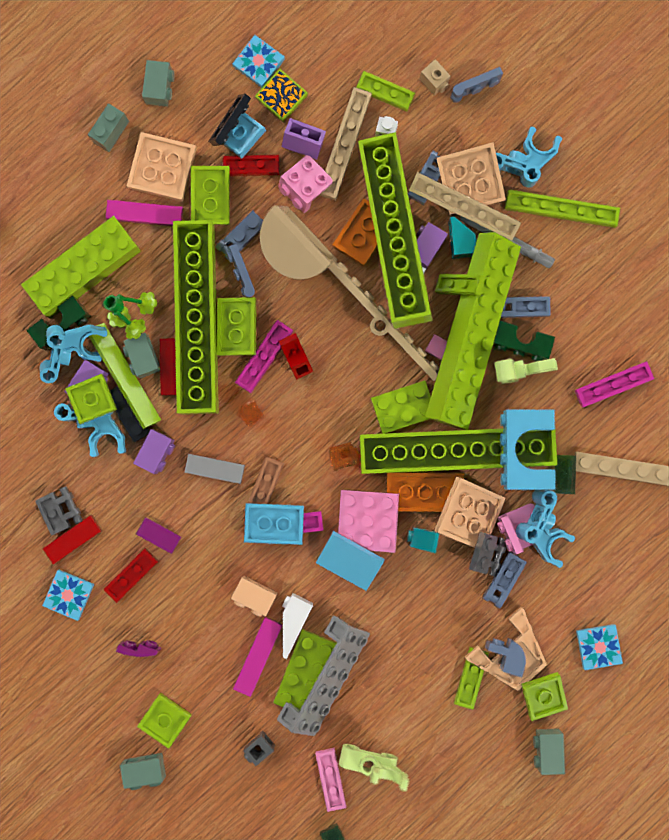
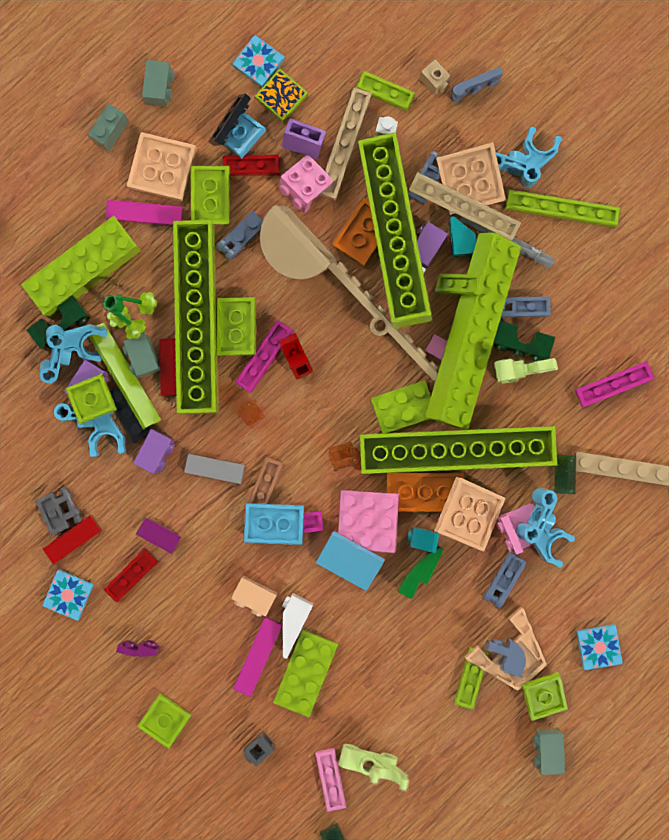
(143, 771): sand green brick -> none
(240, 270): sand blue plate -> none
(327, 687): light grey bracket -> none
(419, 572): none -> green slope
(483, 554): flat silver plate -> none
(515, 474): medium azure arch -> none

